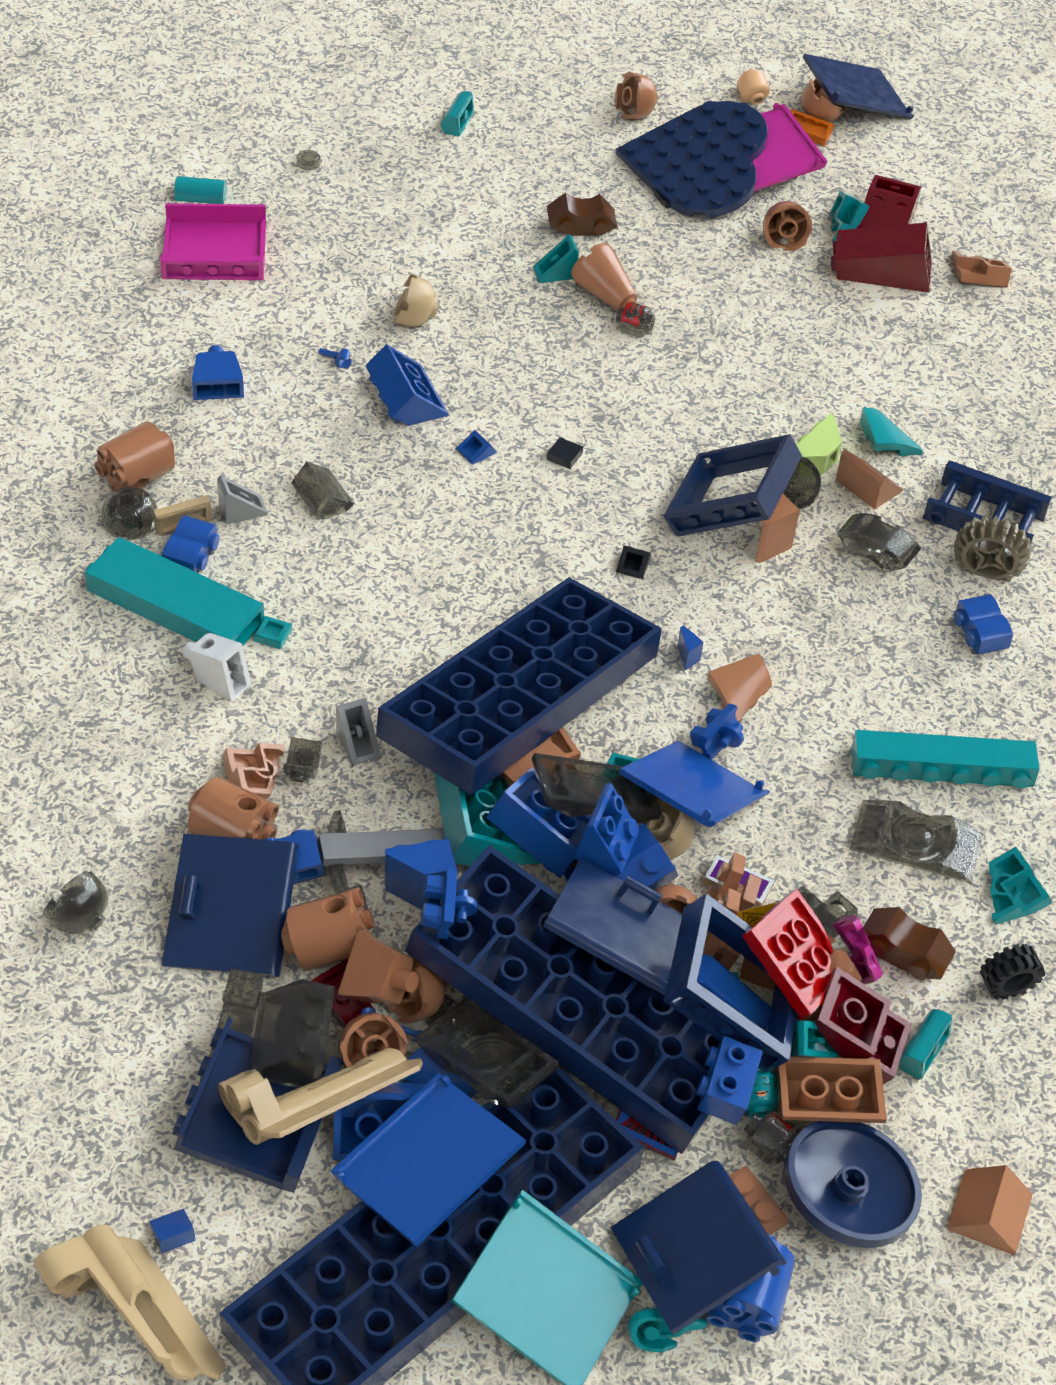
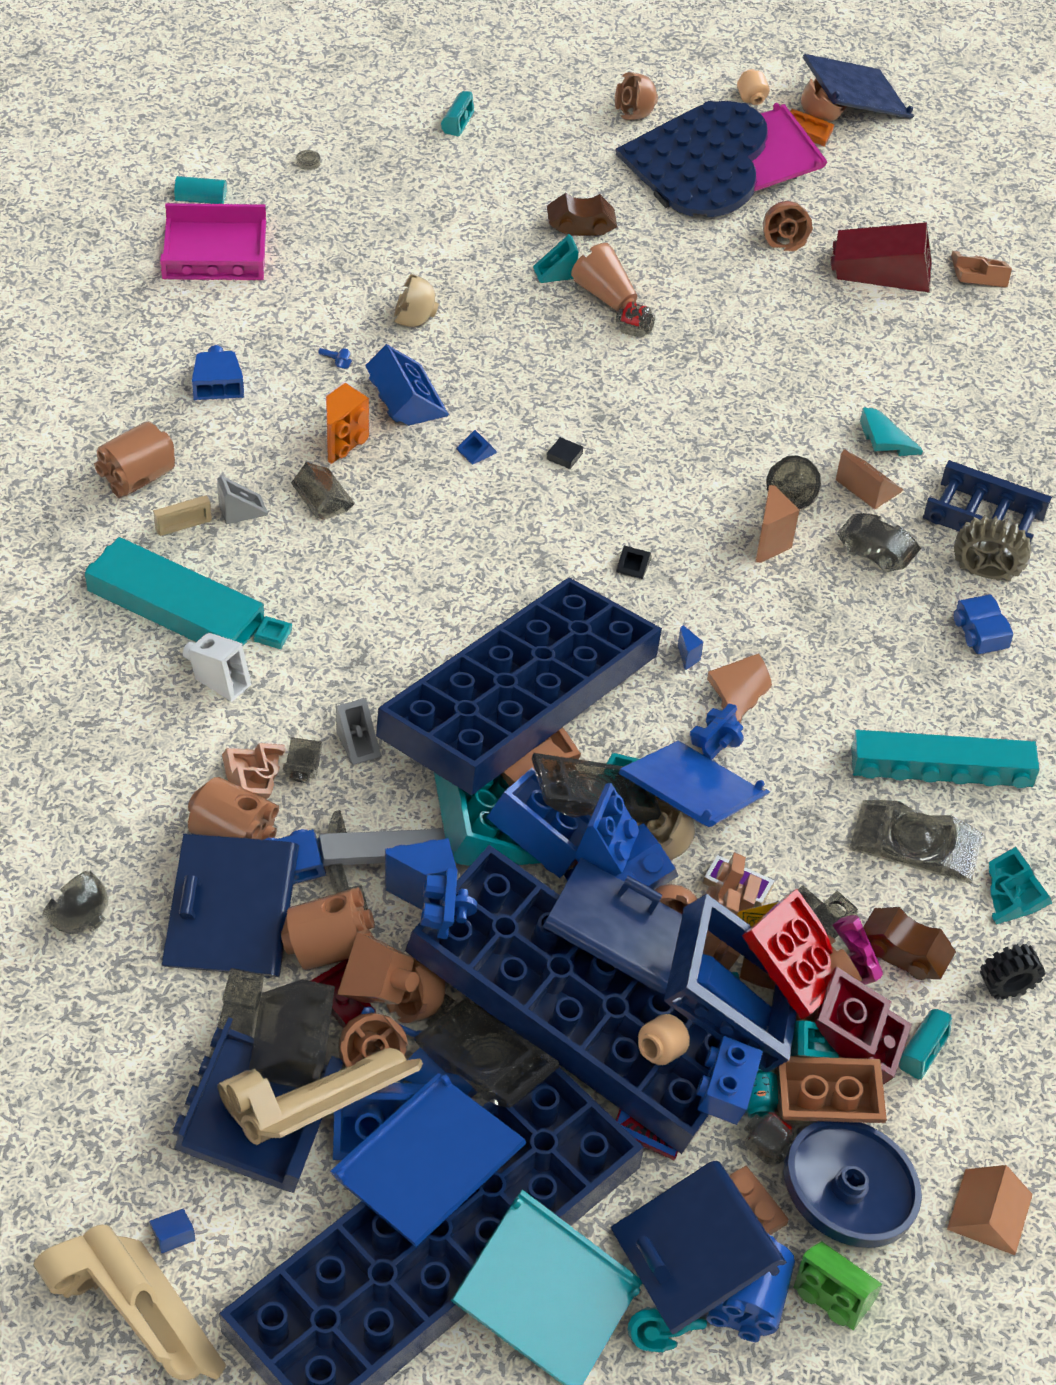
(129, 513): clear smoke cylinder -> none
(192, 543): blue brick -> none
(346, 421): none -> orange slope
(663, 1039): none -> light nougat head
(690, 515): dark blue window -> none
(822, 444): yellowish green slope -> none
(836, 1285): none -> bright green slope
(846, 212): teal slope -> none
(890, 202): dark red slope -> none

